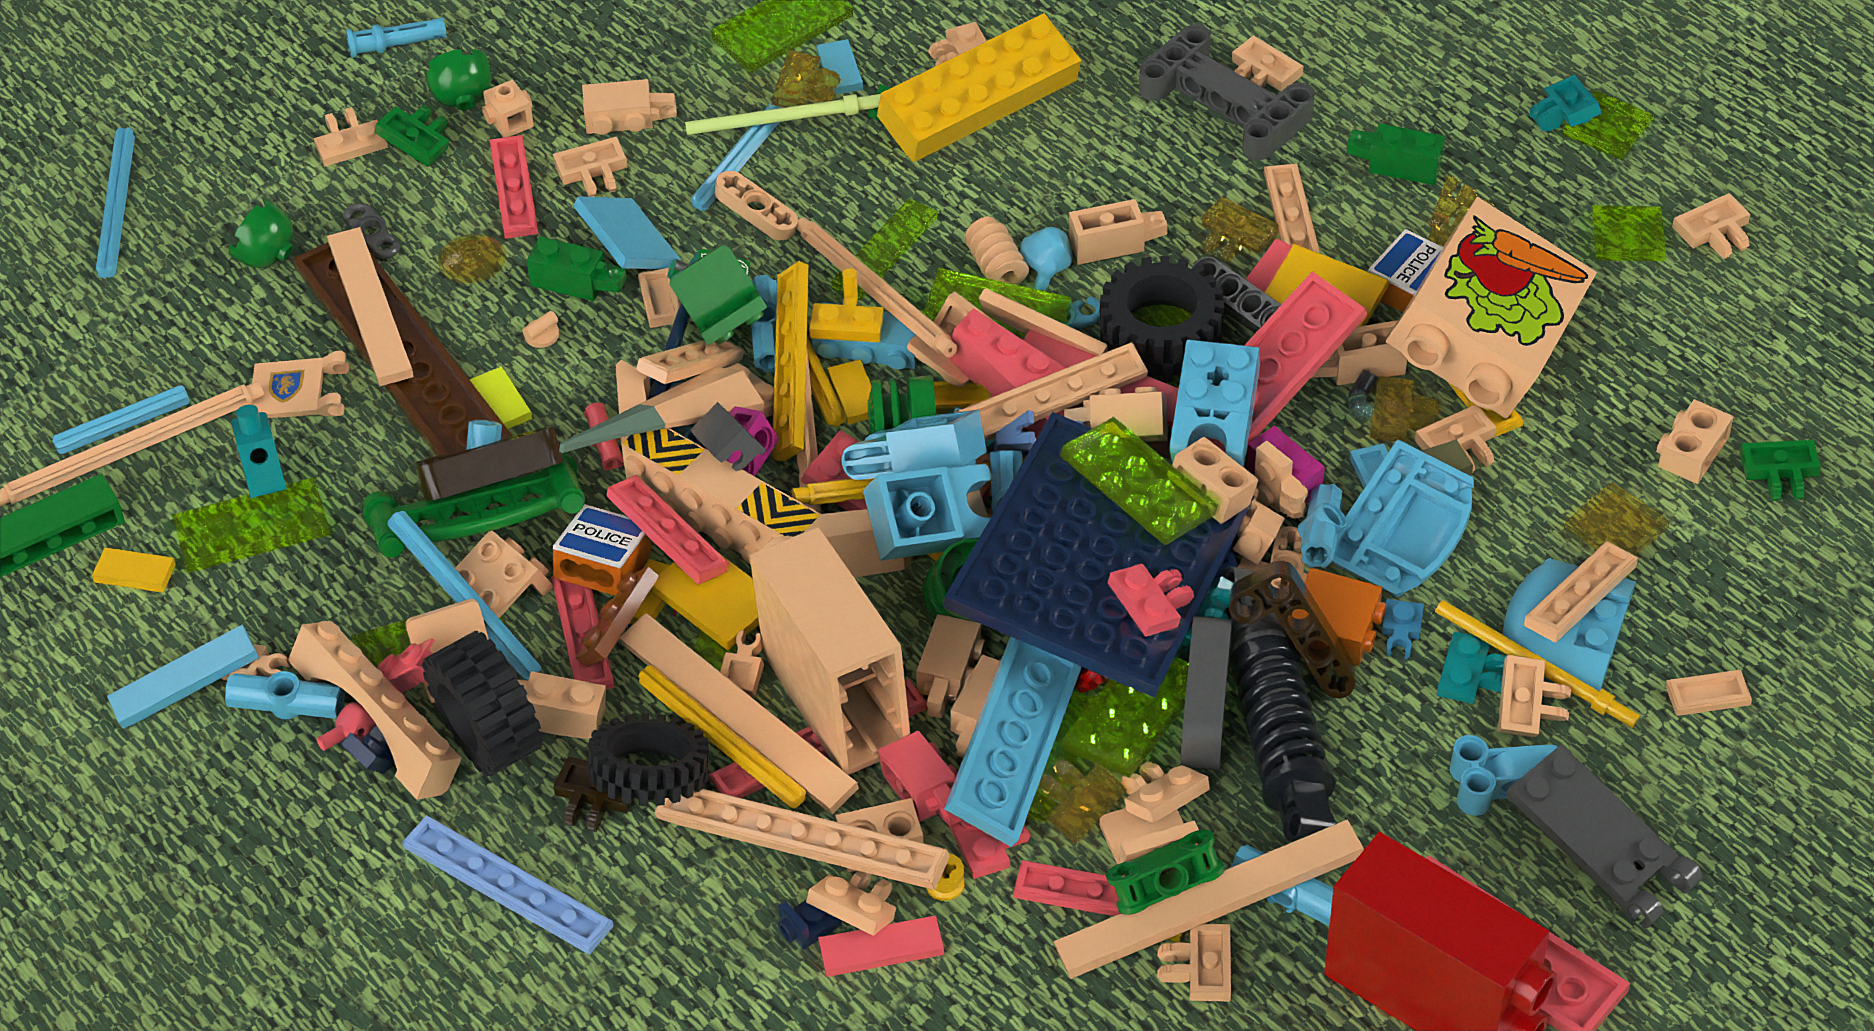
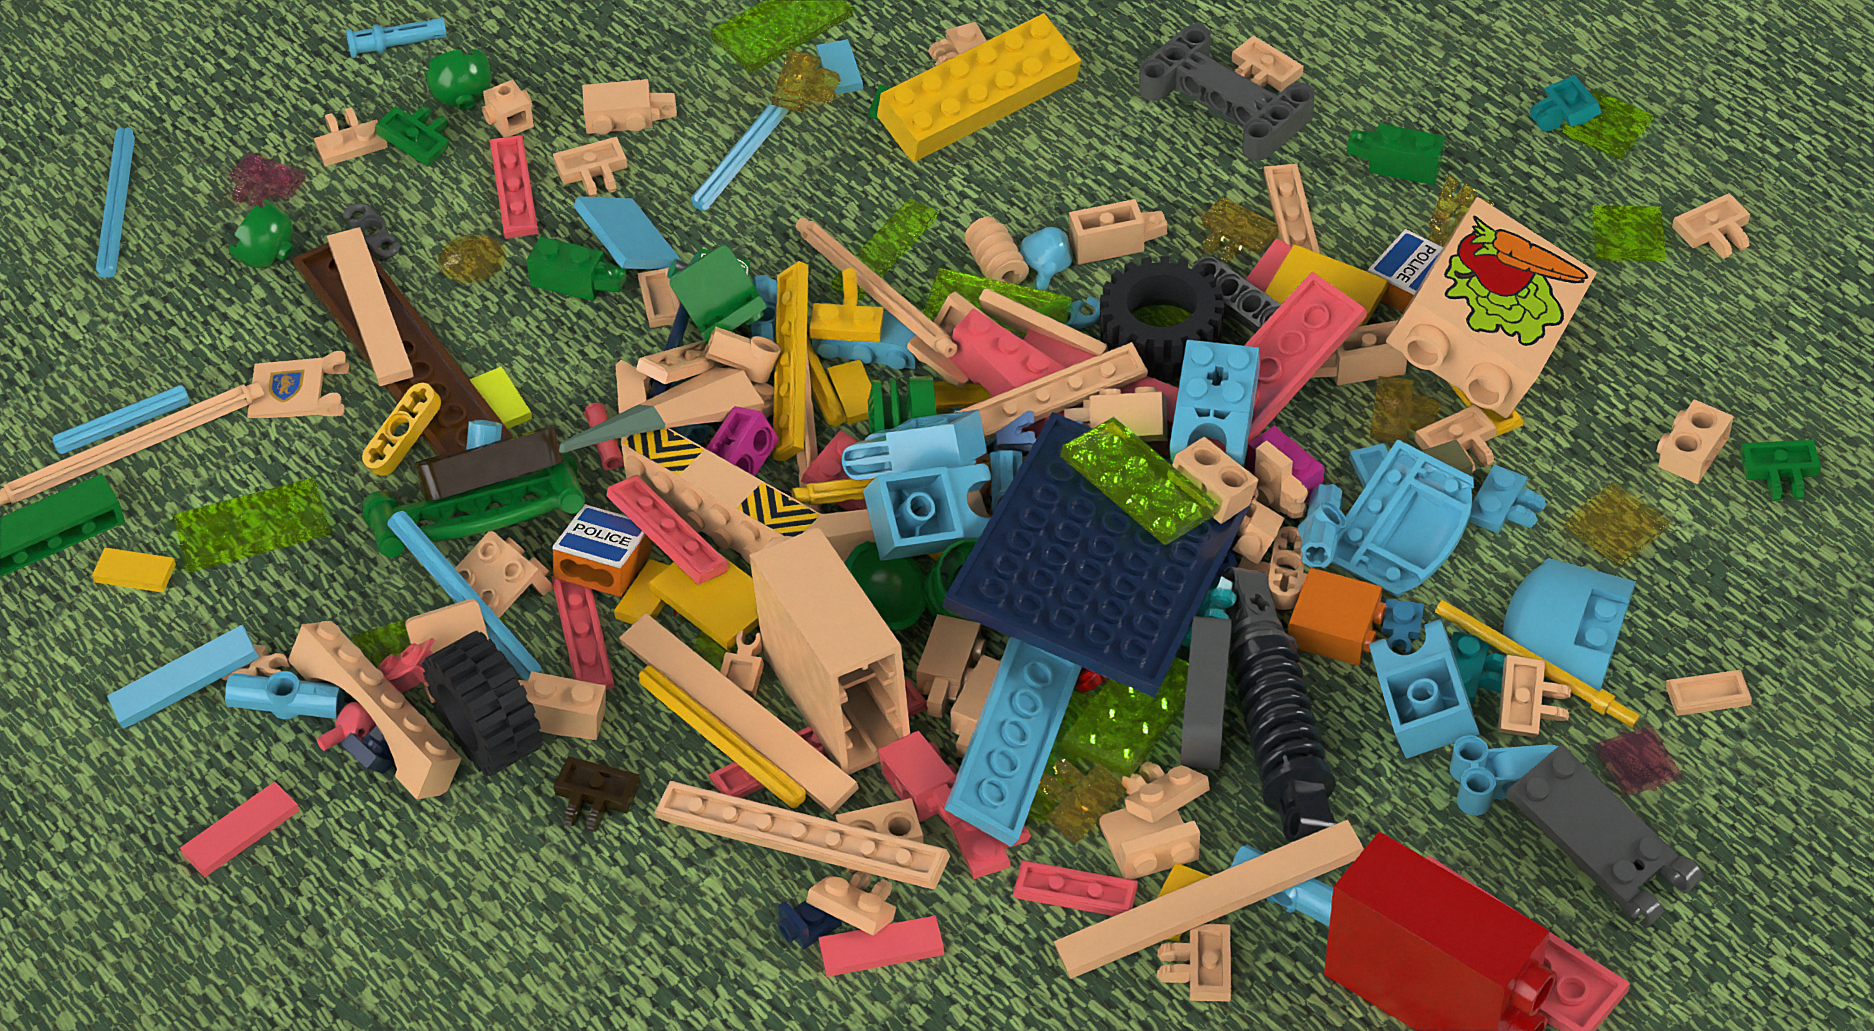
(239, 829): none -> coral tile
(256, 441): teal torso -> none
(266, 178): none -> clear pink hinge
(402, 444): none -> yellow beam
(508, 884): light blue tile -> none
(542, 331): light nougat plate -> none
(616, 616): dark orange plate -> none
(648, 781): black tyre -> none
(724, 435): dark grey hinge -> none
(752, 355): none -> light nougat piece
(770, 220): light nougat beam -> none
(849, 105): yellowish green bar -> none
(890, 585): none -> green cylinder
(950, 887): yellow wheel -> none
(1143, 873): green piece -> none
(1145, 597): coral hinge -> none
(1301, 631): dark brown beam -> none
(1358, 395): arm -> none
(1424, 693): none -> medium azure brick
(1497, 501): none -> medium azure hinge
(1580, 591): light nougat tile -> none
(1638, 761): none -> clear pink piece

